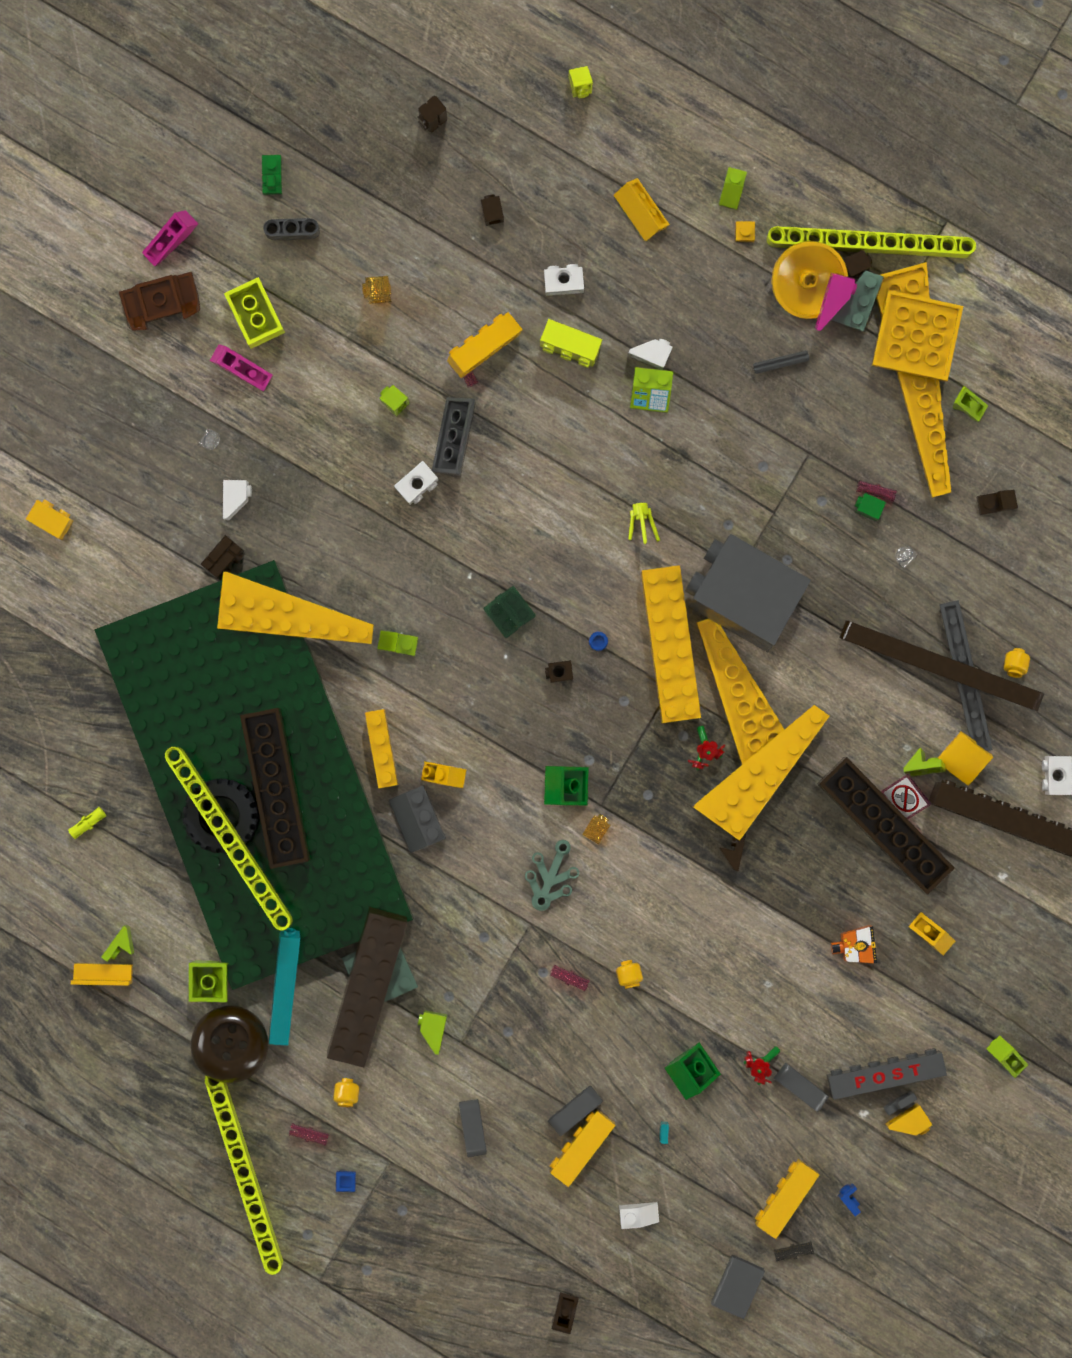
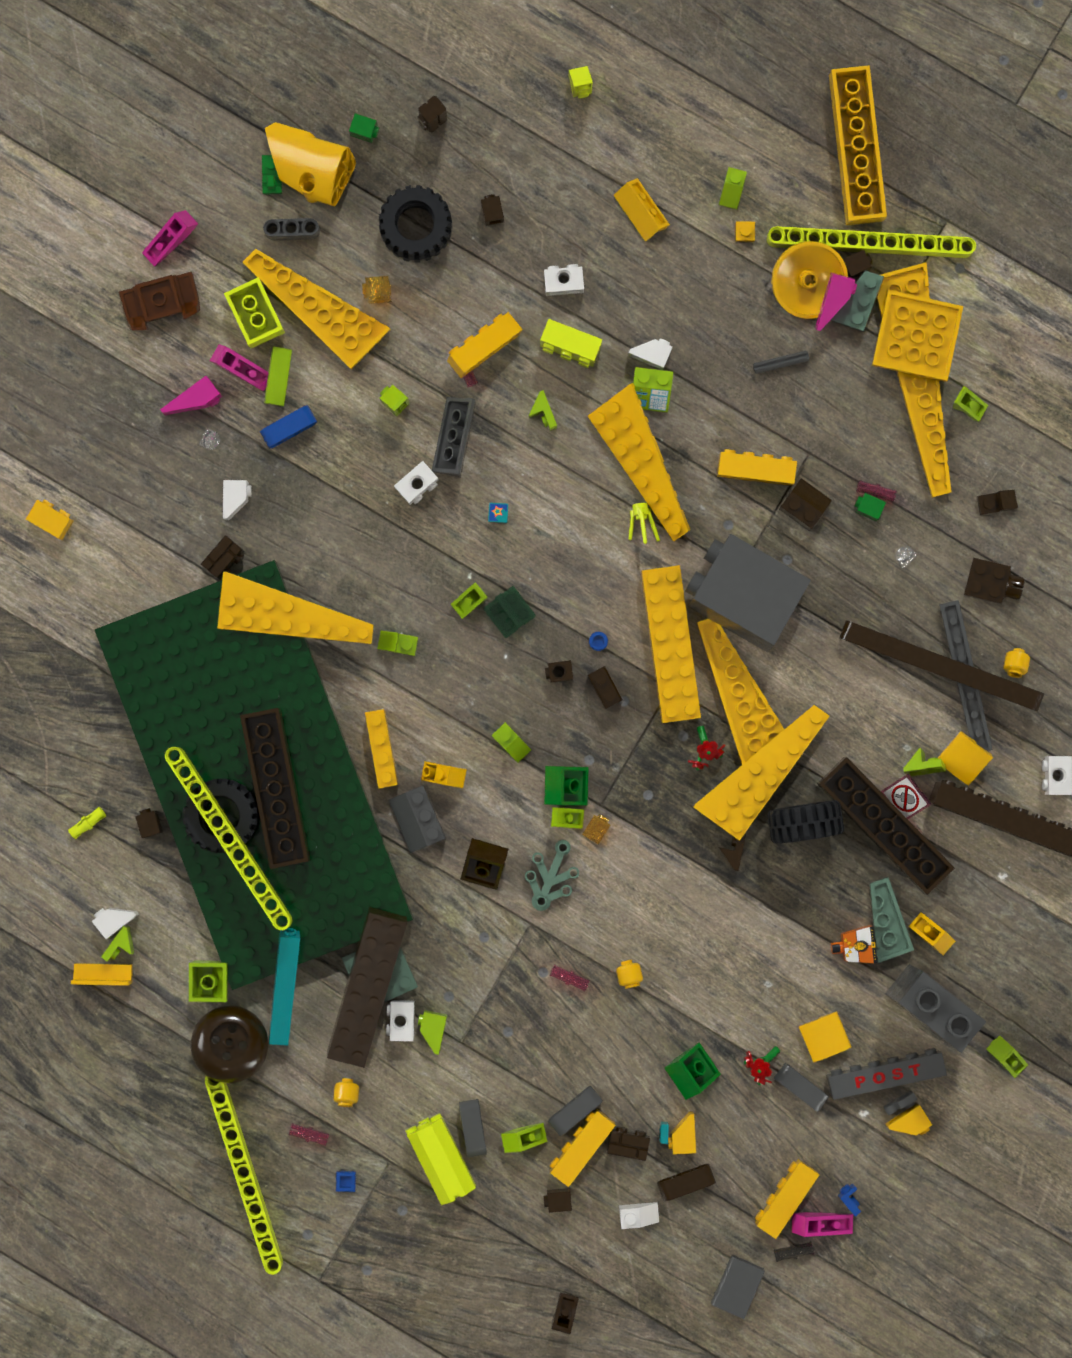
(112, 920): none -> white slope
(148, 823): none -> dark brown brick
(196, 397): none -> dark pink slope
(278, 376): none -> lime tile
(288, 426): none -> blue beam
(310, 164): none -> yellow panel
(336, 323): none -> yellow wing
(364, 128): none -> green brick
(407, 1010): none -> white brick
(408, 199): none -> black tyre
(440, 1159): none -> neon yellow brick
(469, 600): none -> lime slope
(484, 864): none -> dark brown slope
(498, 512): none -> tile
(511, 742): none -> lime slope
(524, 1138): none -> lime slope
(542, 406): none -> lime slope
(558, 1200): none -> dark brown brick
(567, 817): none -> lime slope
(604, 687): none -> dark brown brick
(628, 1144): none -> dark brown brick
(632, 443): none -> yellow wing
(683, 1136): none -> yellow slope
(686, 1182): none -> dark brown beam
(756, 468): none -> yellow brick
(805, 504): none -> dark brown slope
(805, 822): none -> black tyre
(821, 1224): none -> dark pink slope
(825, 1036): none -> yellow slope
(857, 145): none -> yellow brick
(888, 924): none -> sand green wing
(935, 1007): none -> dark grey brick
(992, 582): none -> dark brown plate

